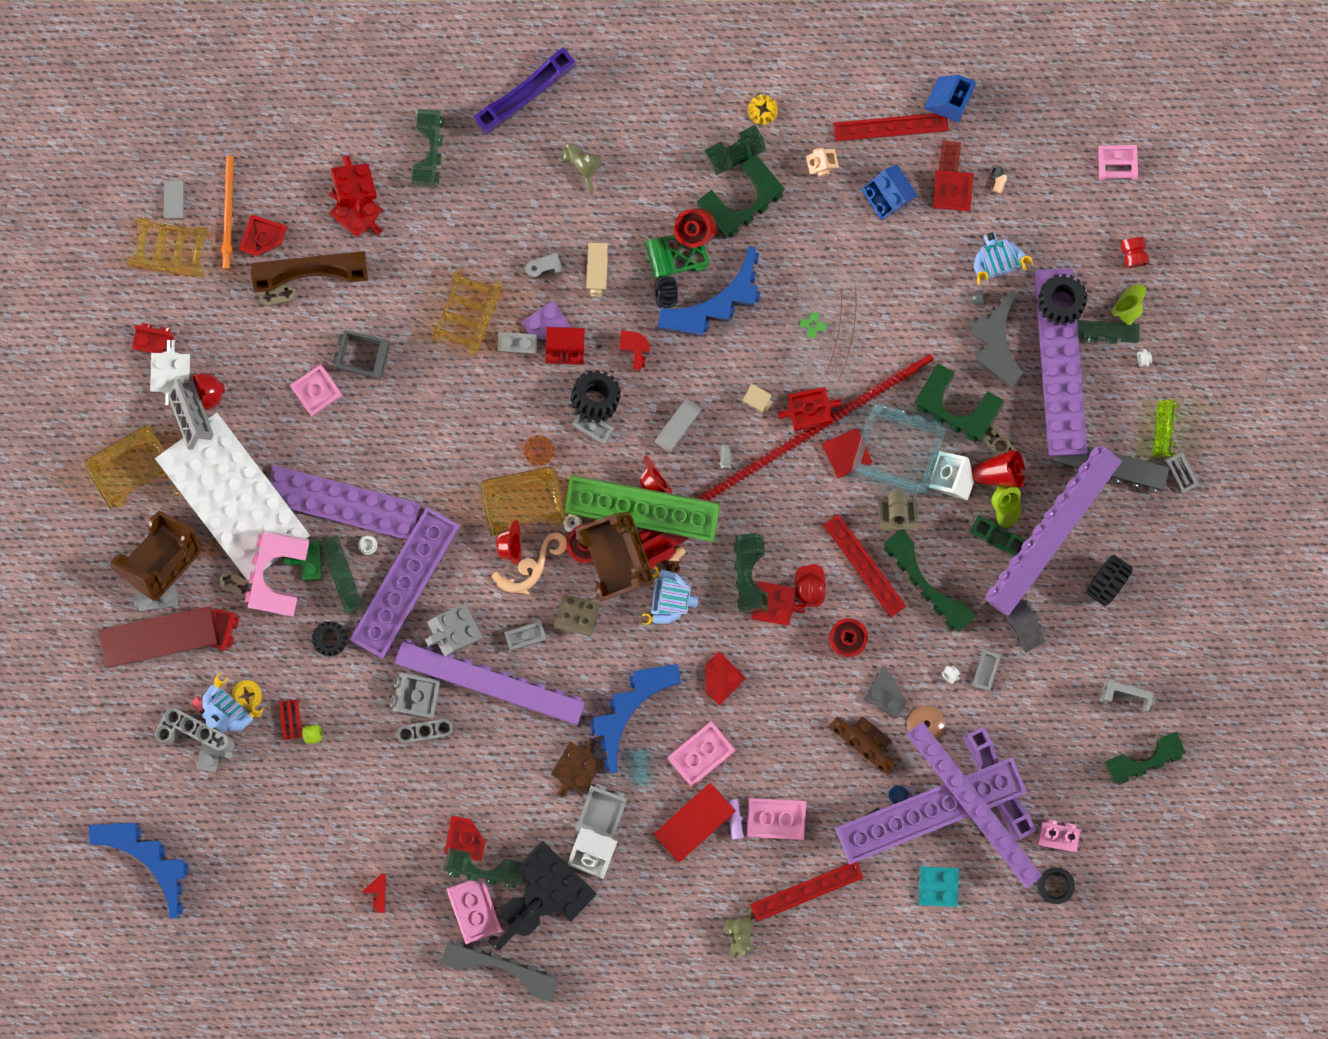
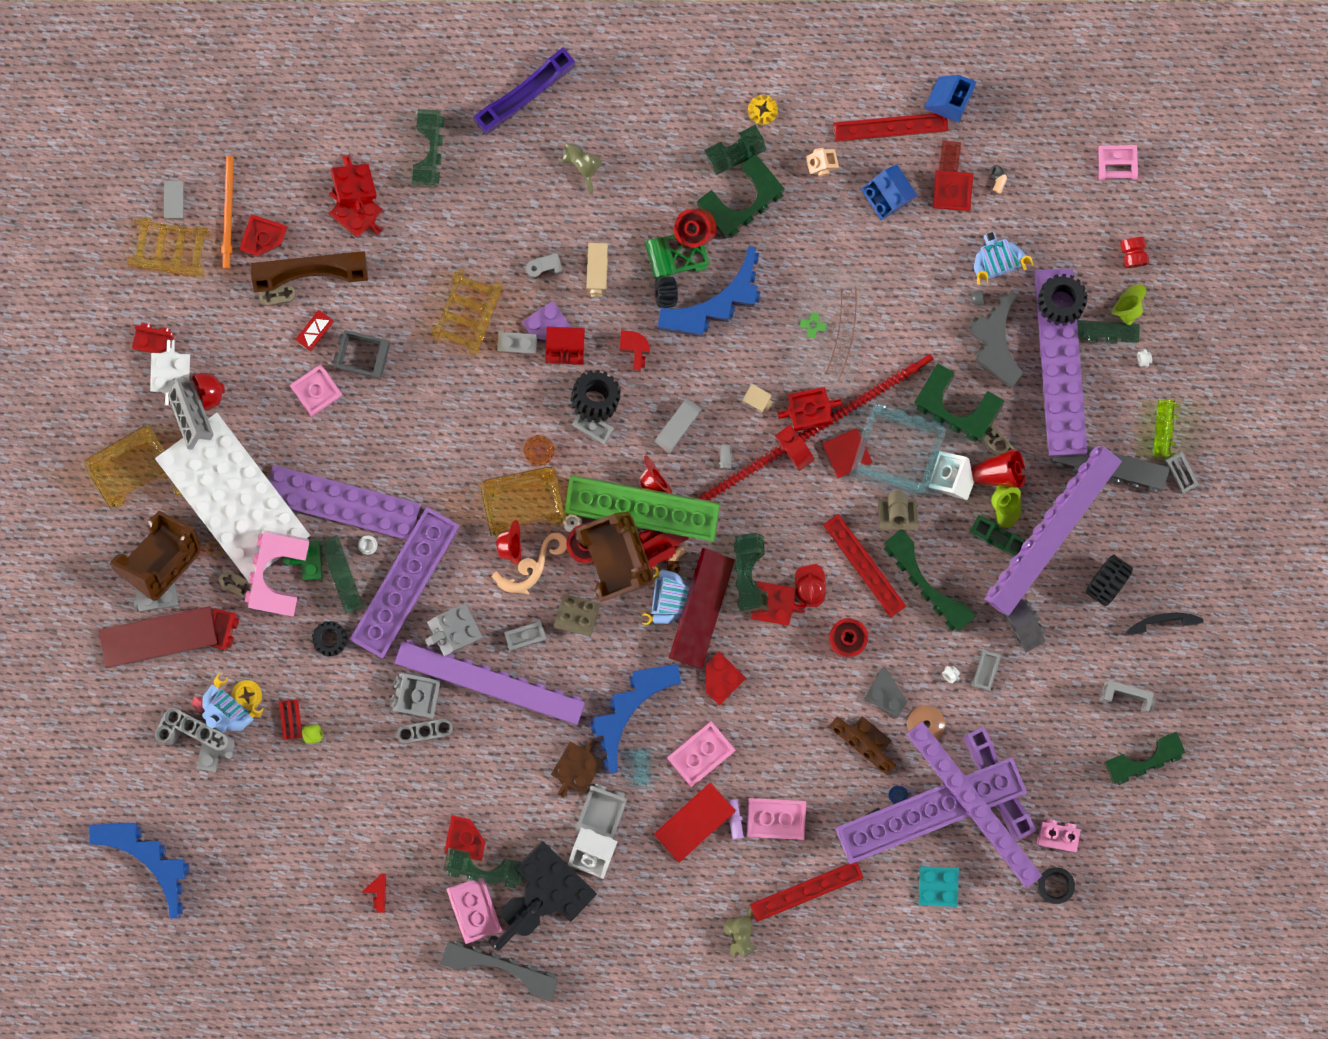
(314, 330): none -> red tile
(701, 608): none -> dark red tile
(795, 447): none -> red brick
(1186, 620): none -> black slope

